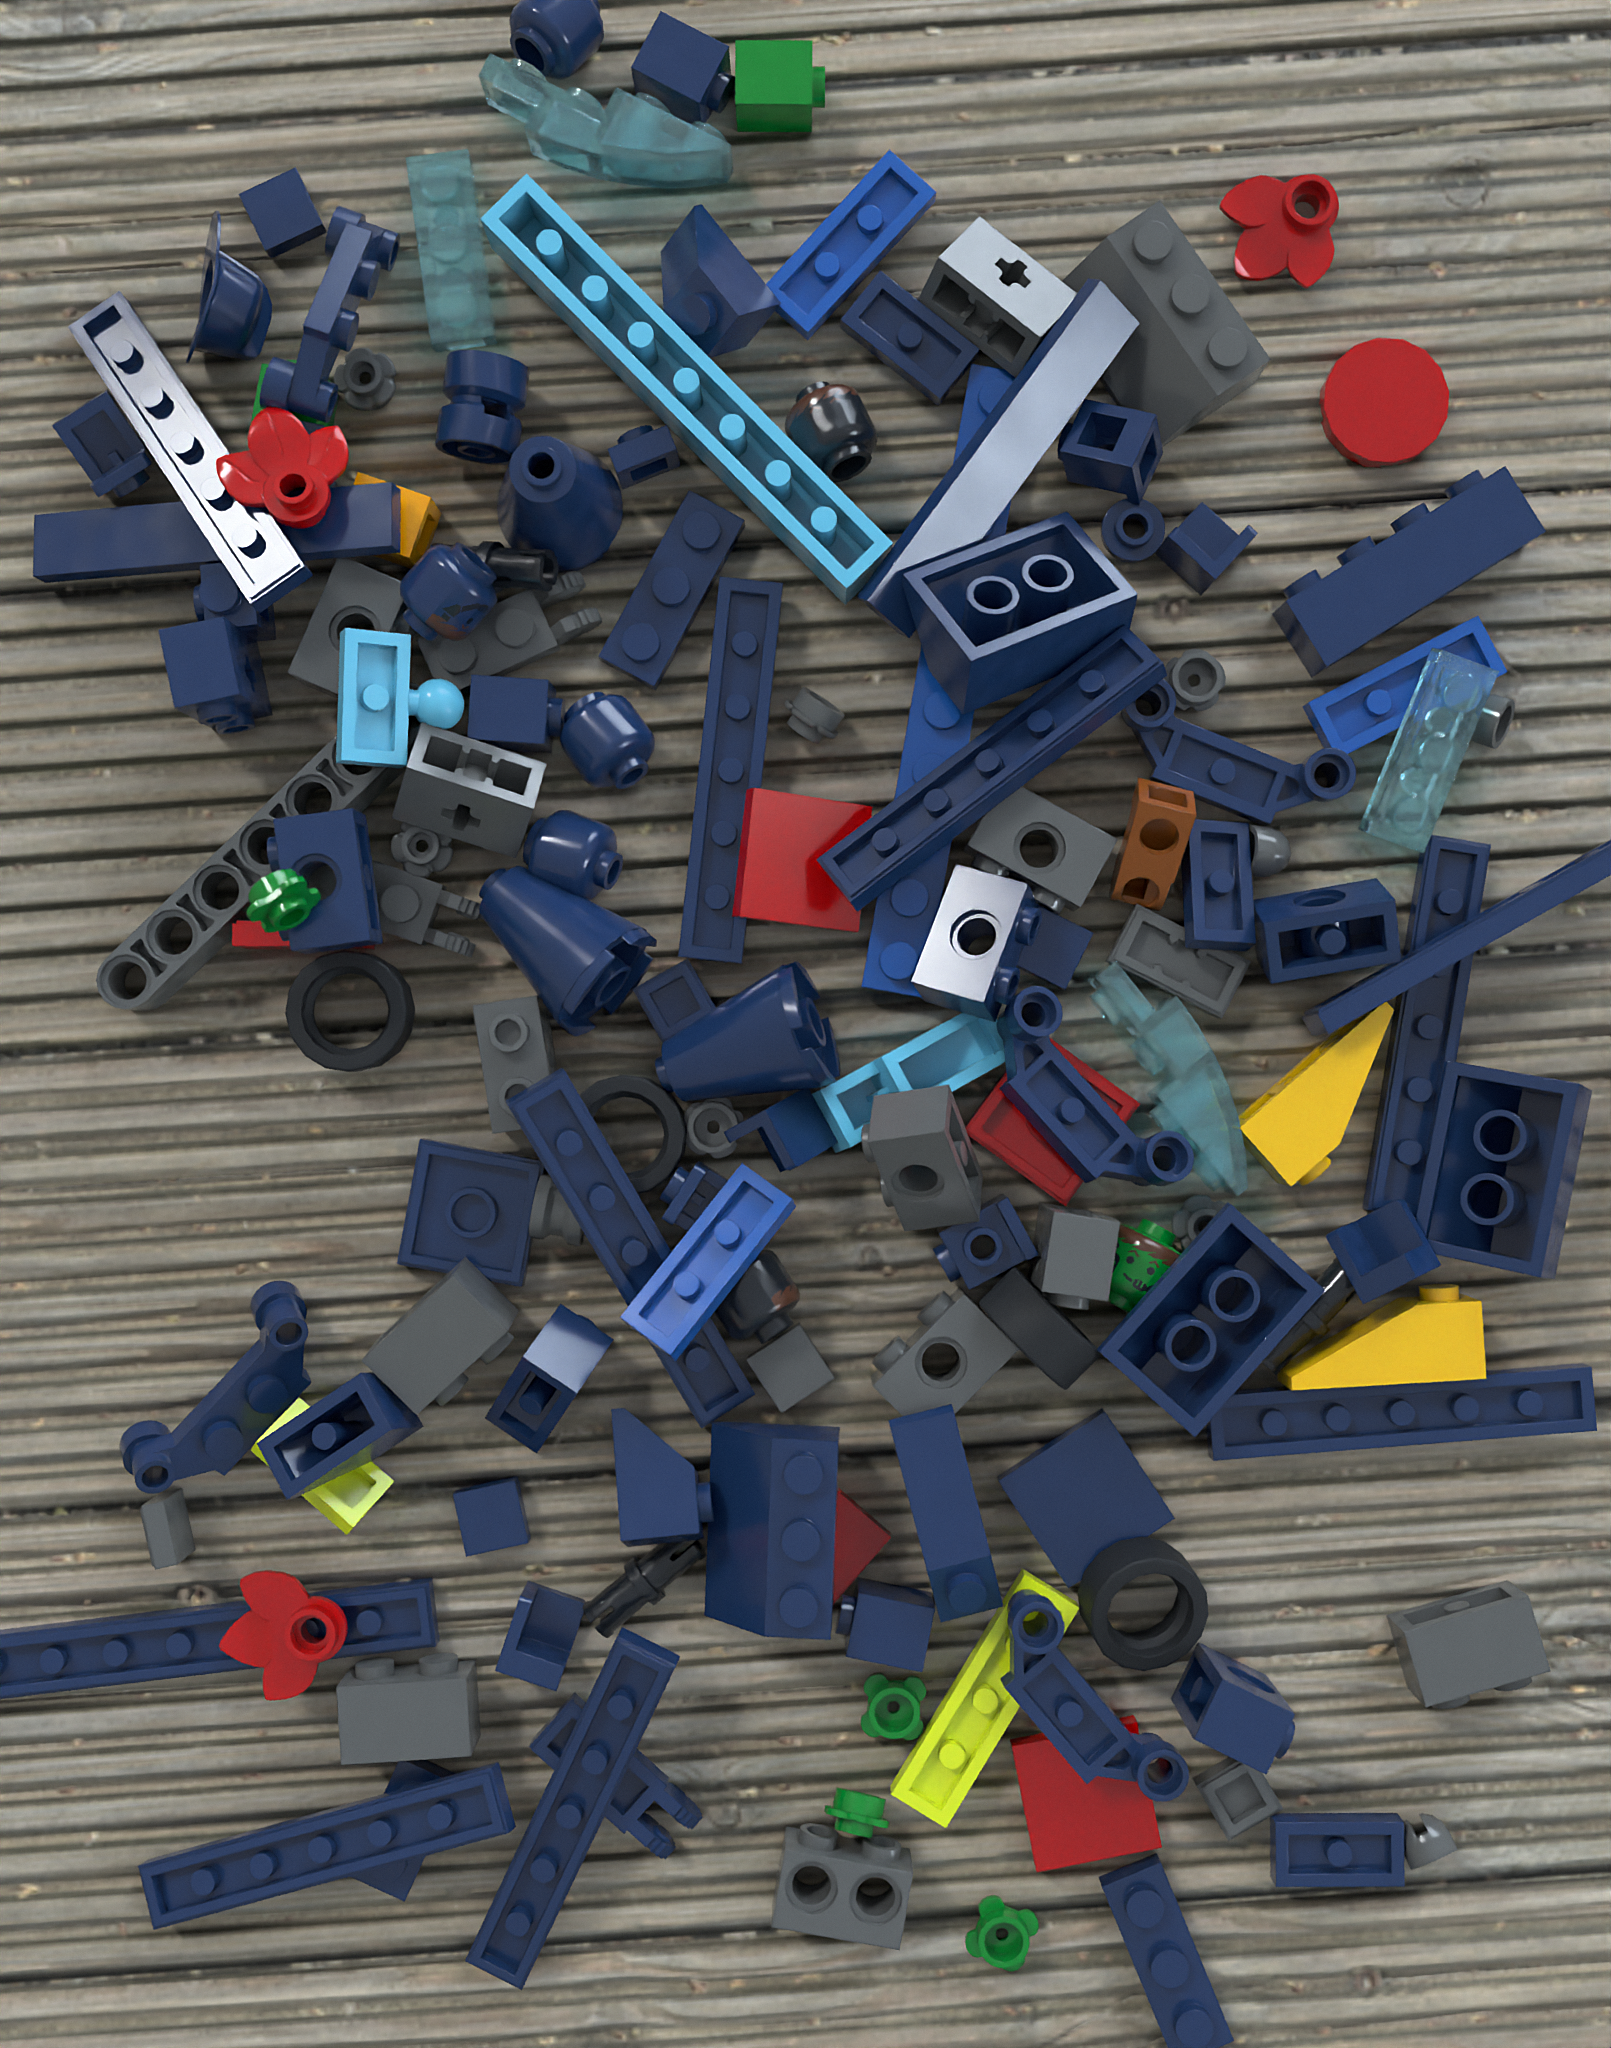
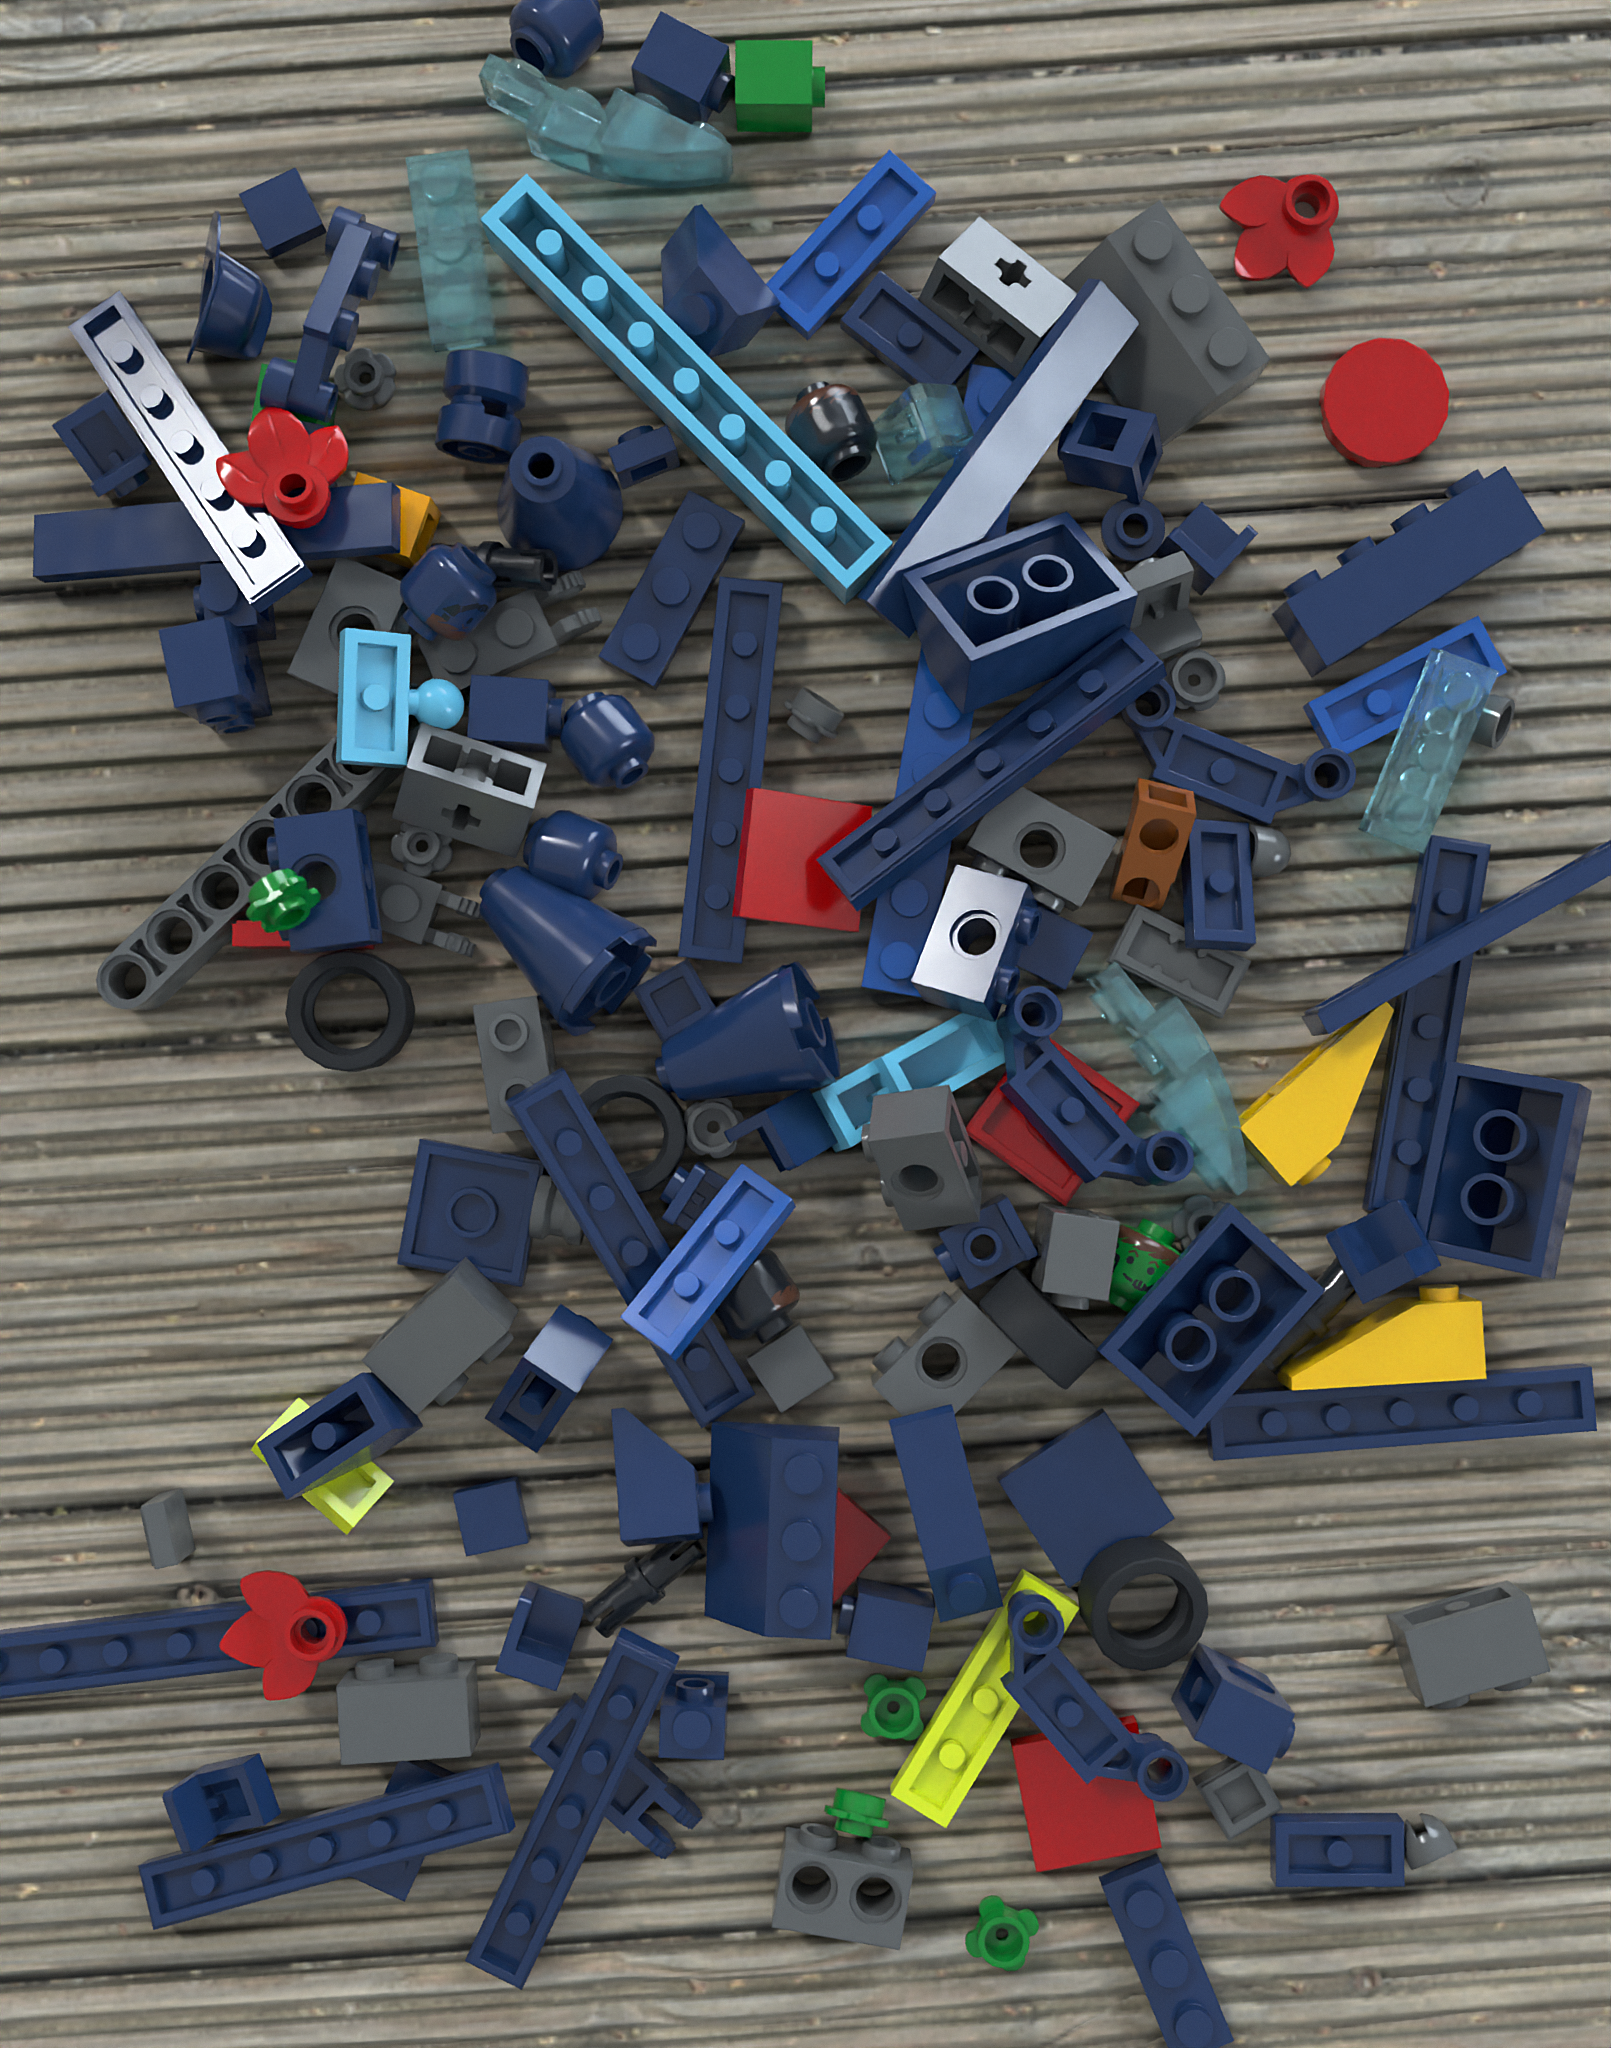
(220, 1801): none -> dark blue bracket
(238, 1406): dark blue plate -> none
(694, 1715): none -> dark blue brick
(921, 430): none -> clear light blue slope
(1161, 608): none -> dark grey bracket
(1326, 930): dark blue brick -> none

